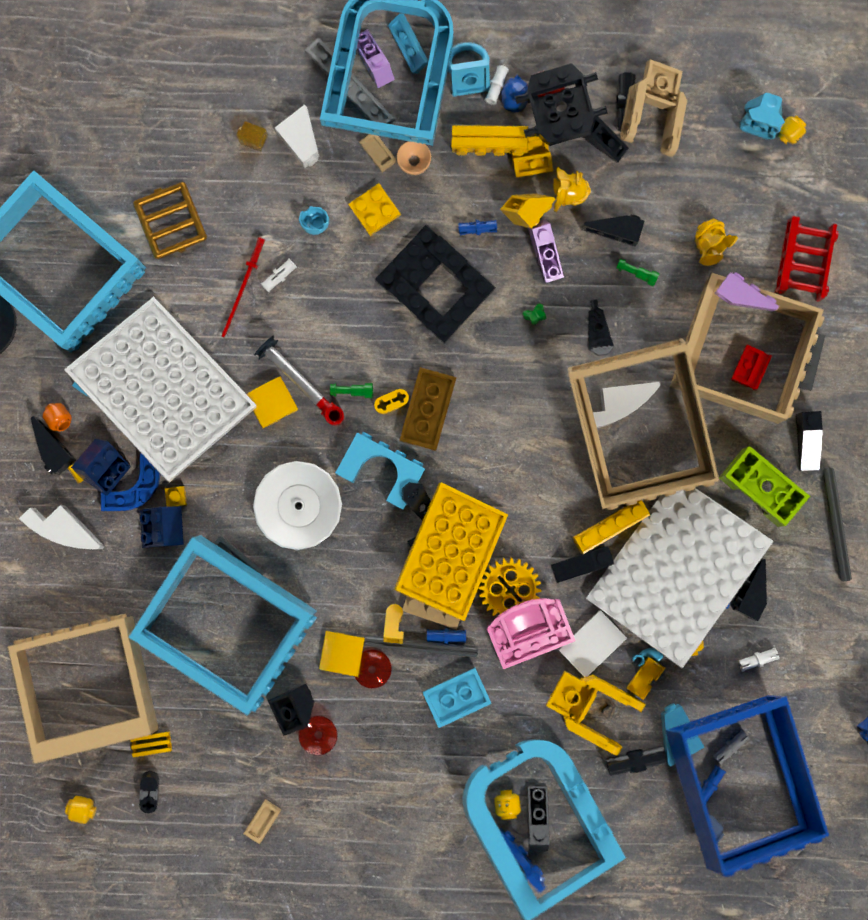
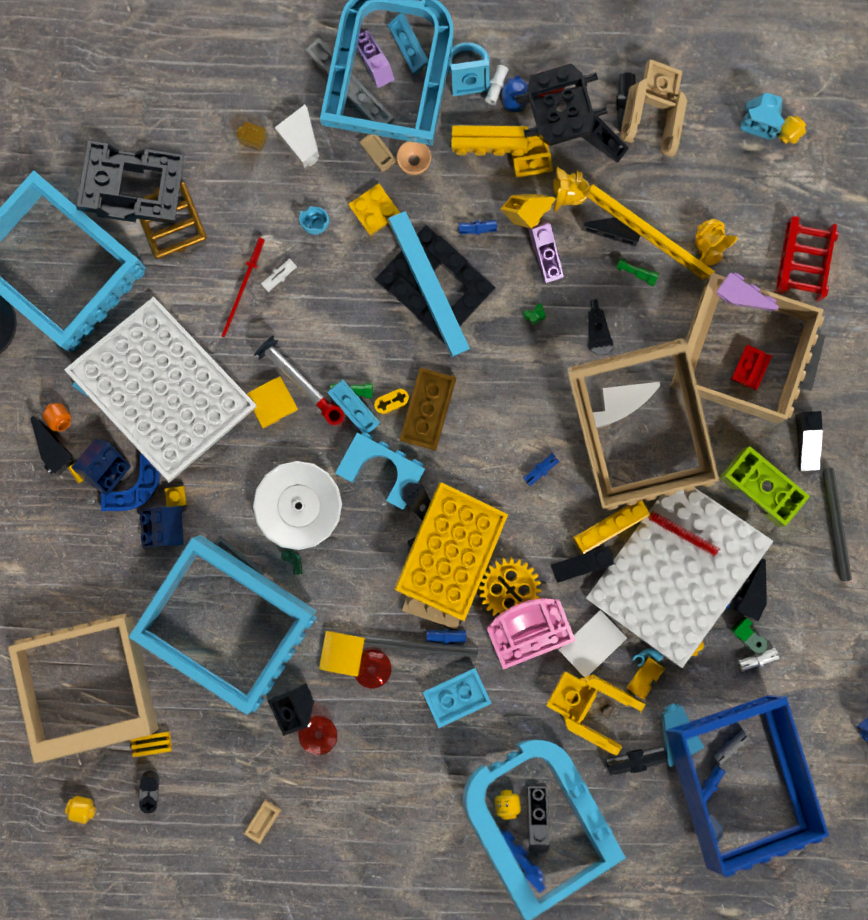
(61, 528): white slope -> none
(103, 178): none -> black piece
(294, 559): none -> clear green arm
(353, 407): none -> medium azure plate
(393, 617): yellow leg -> none
(428, 284): none -> medium azure tile
(541, 469): none -> blue pin
(647, 232): none -> yellow tile
(706, 547): none -> red piece
(748, 636): none -> leg

